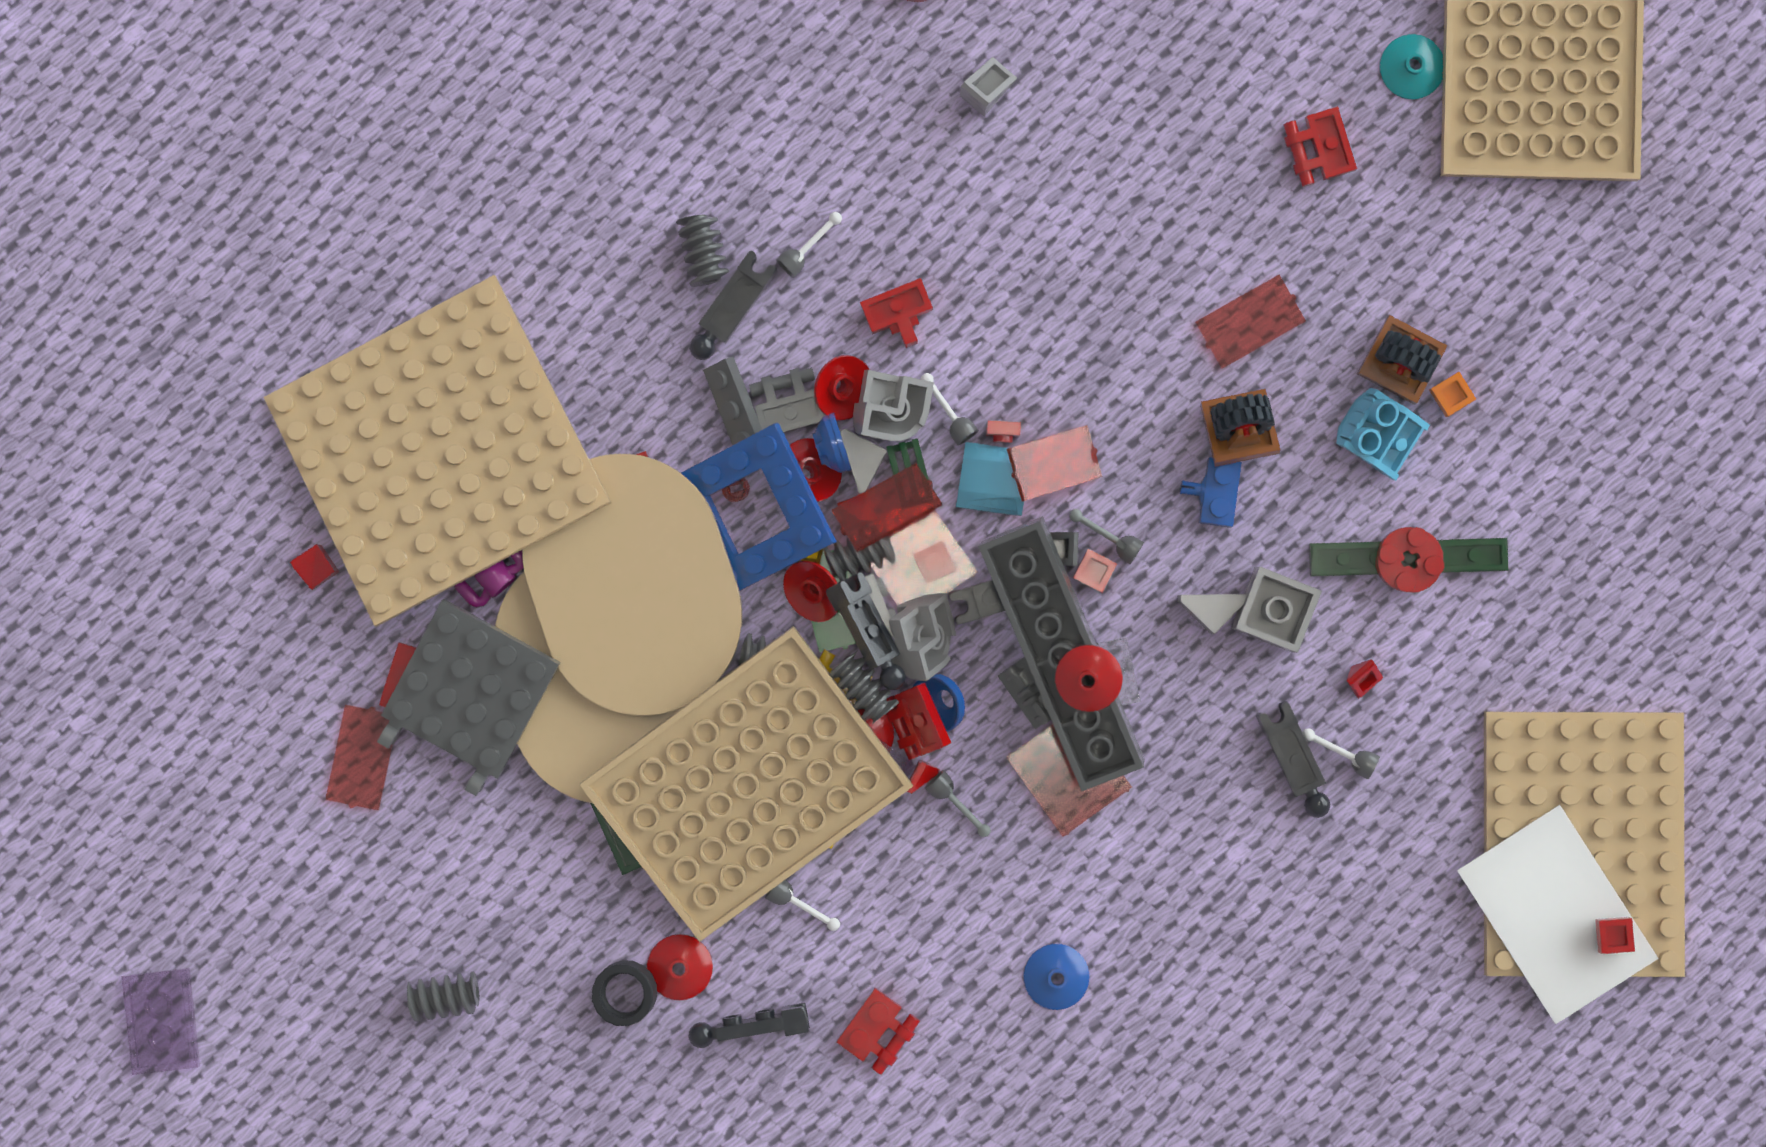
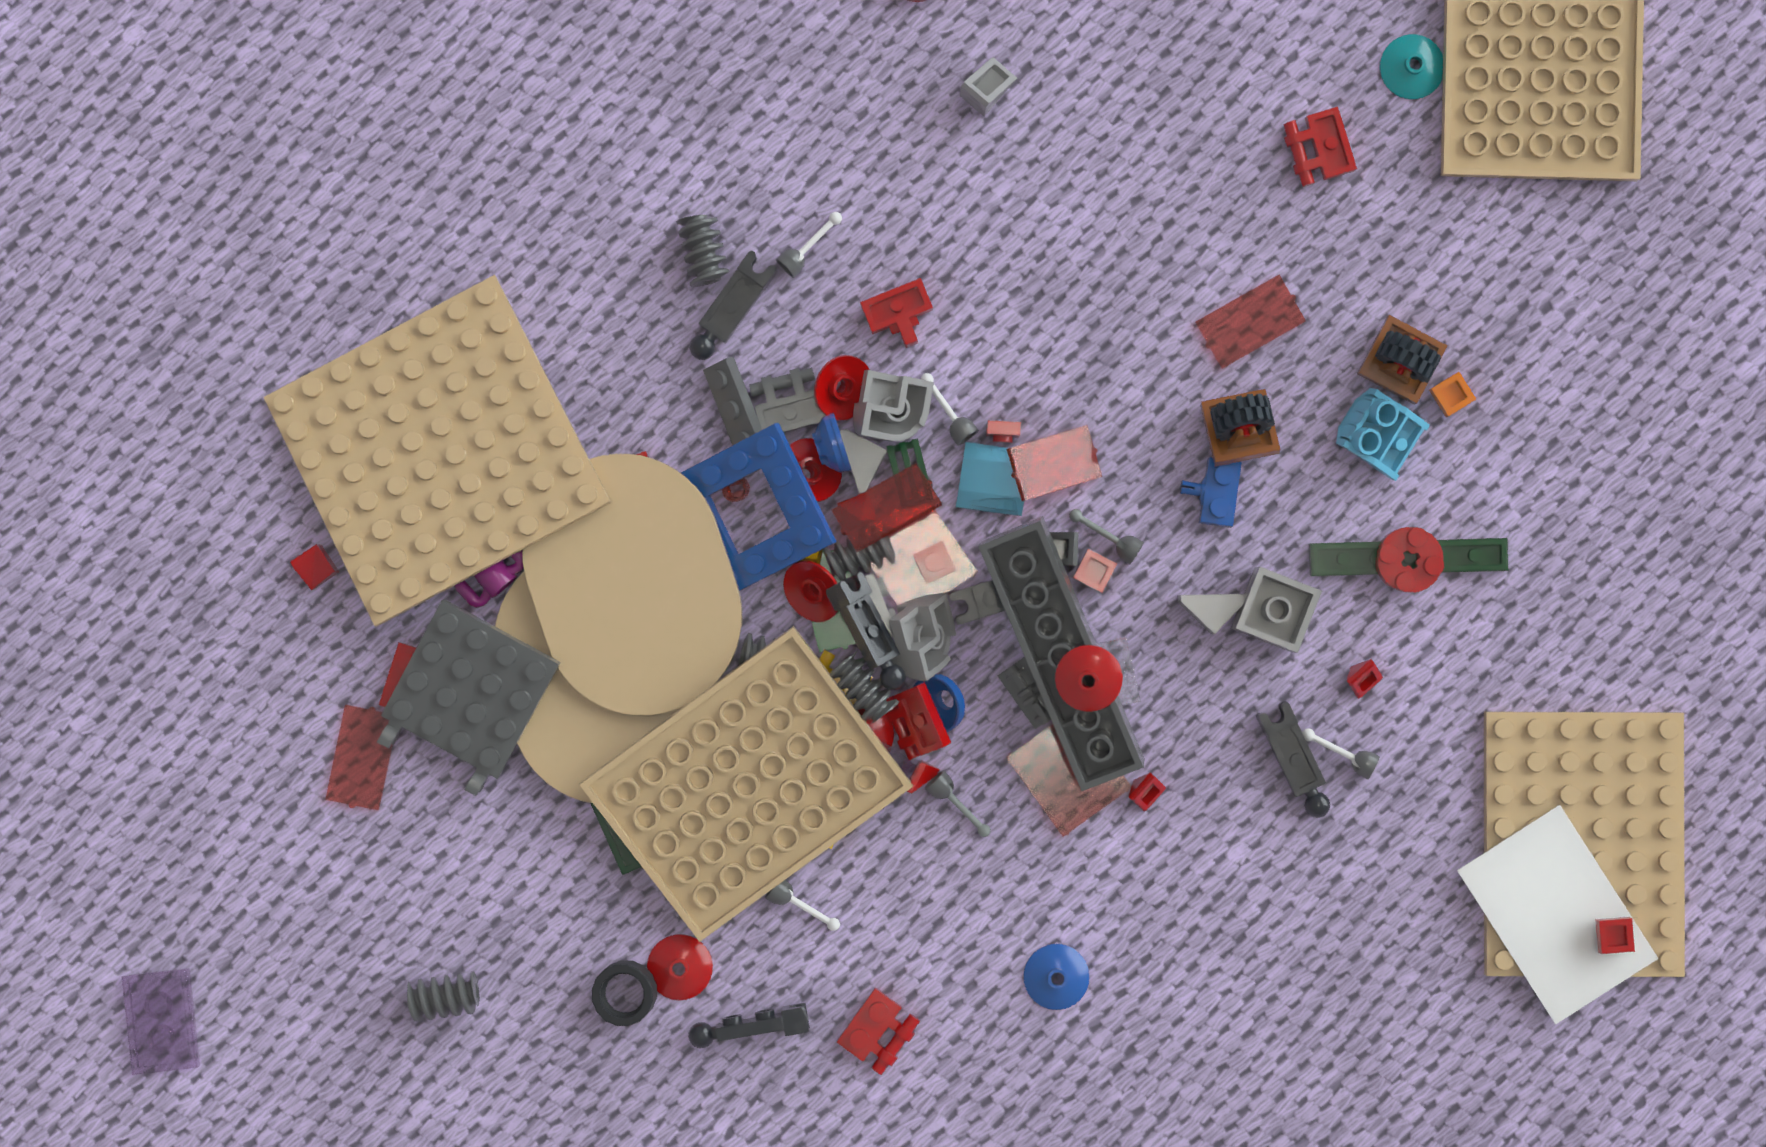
(1146, 790): none -> red slope

